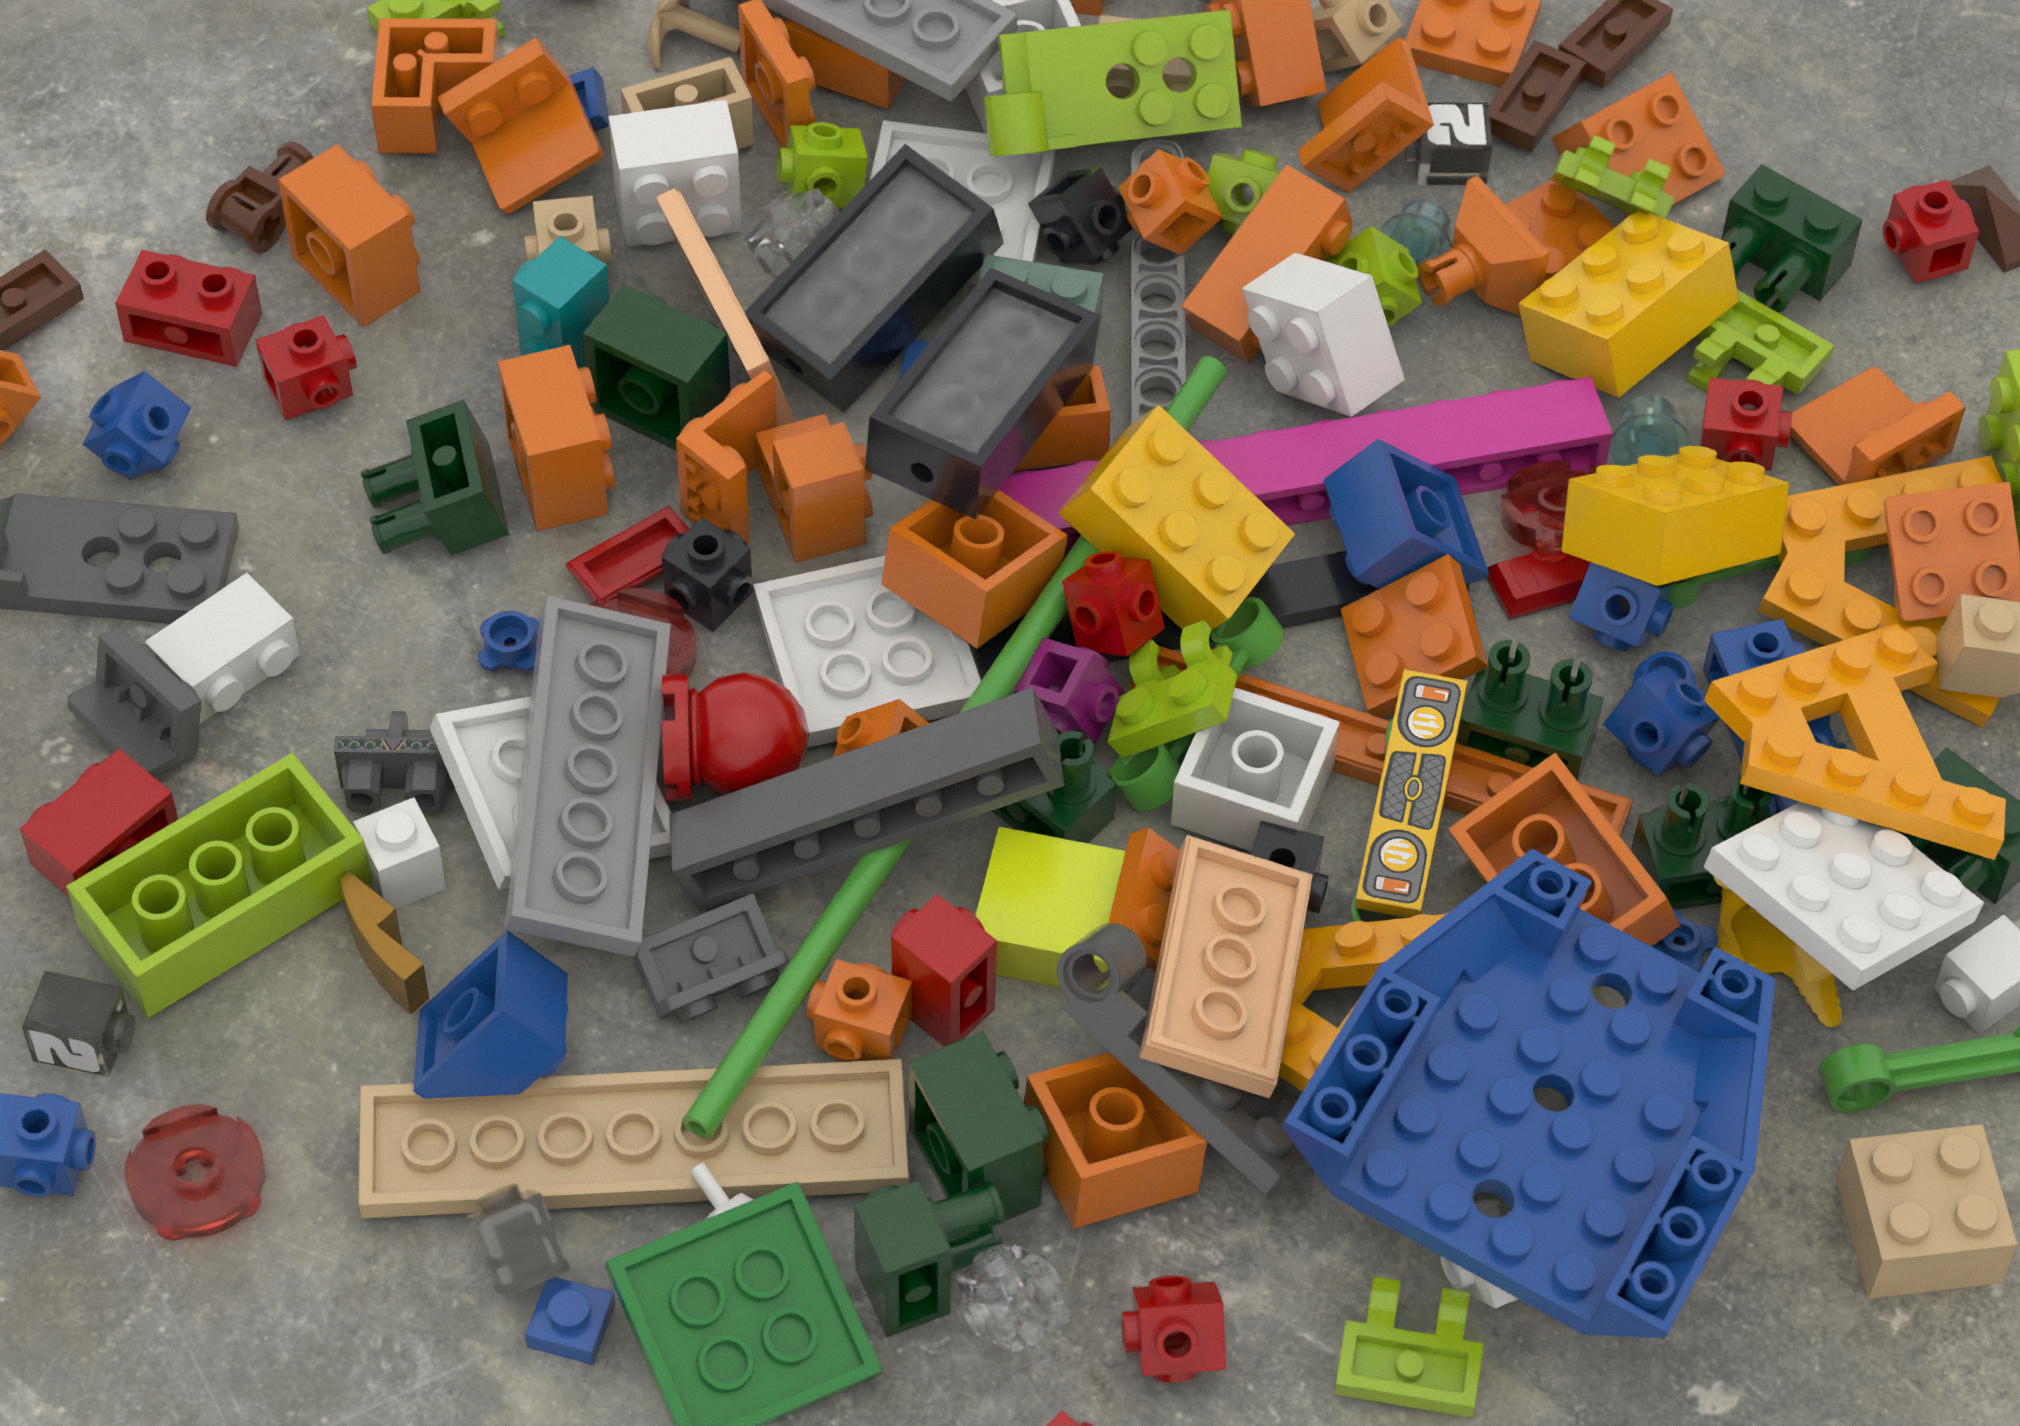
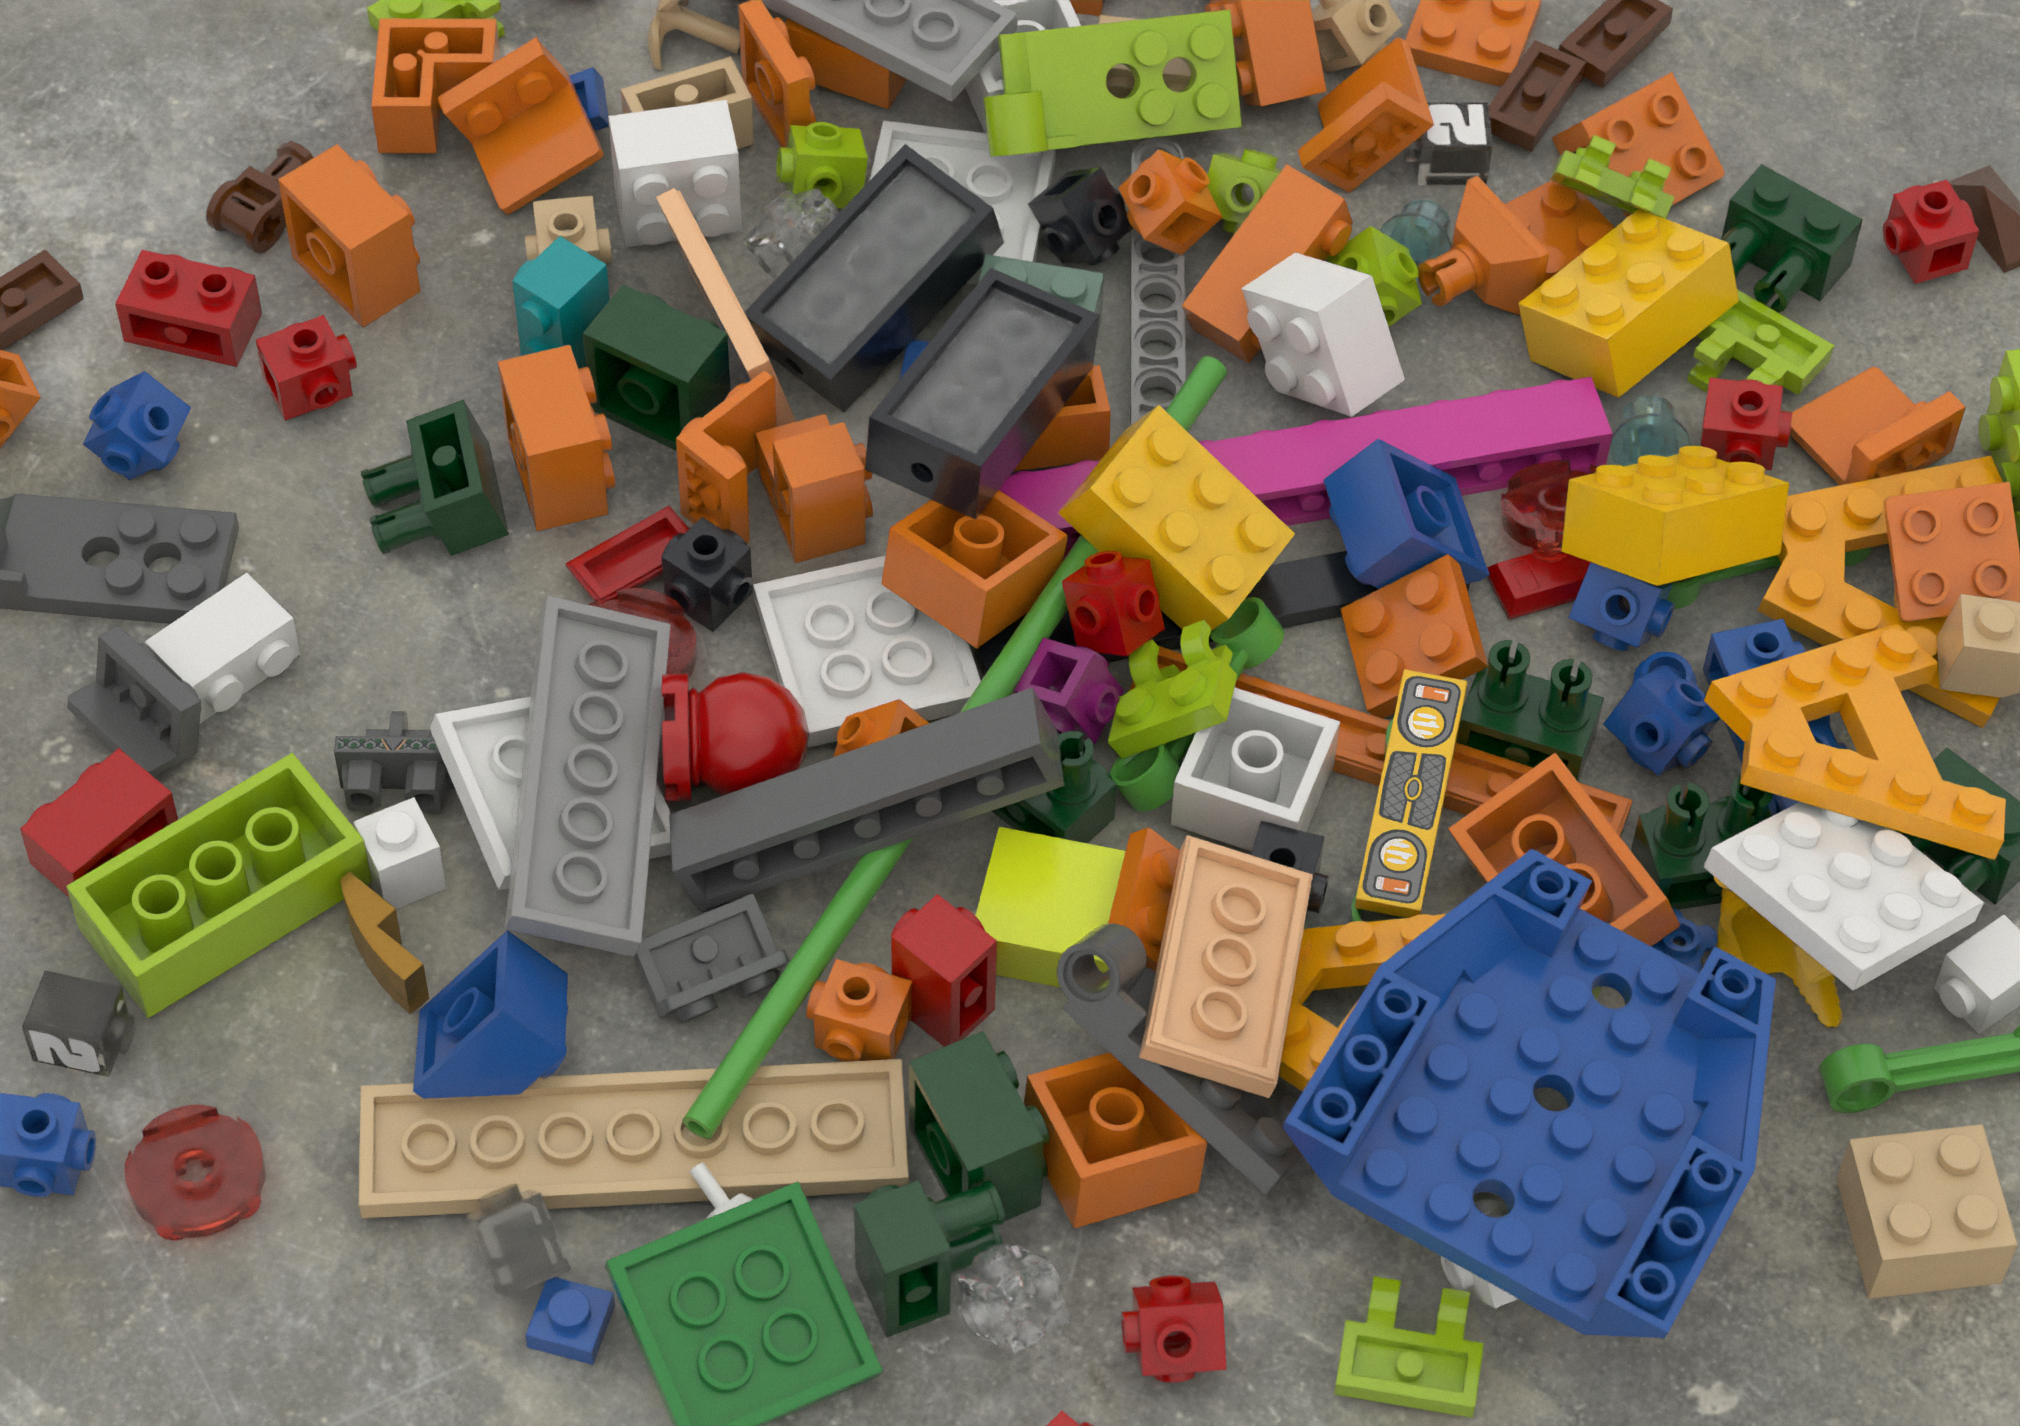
(509, 628): blue plate -> none

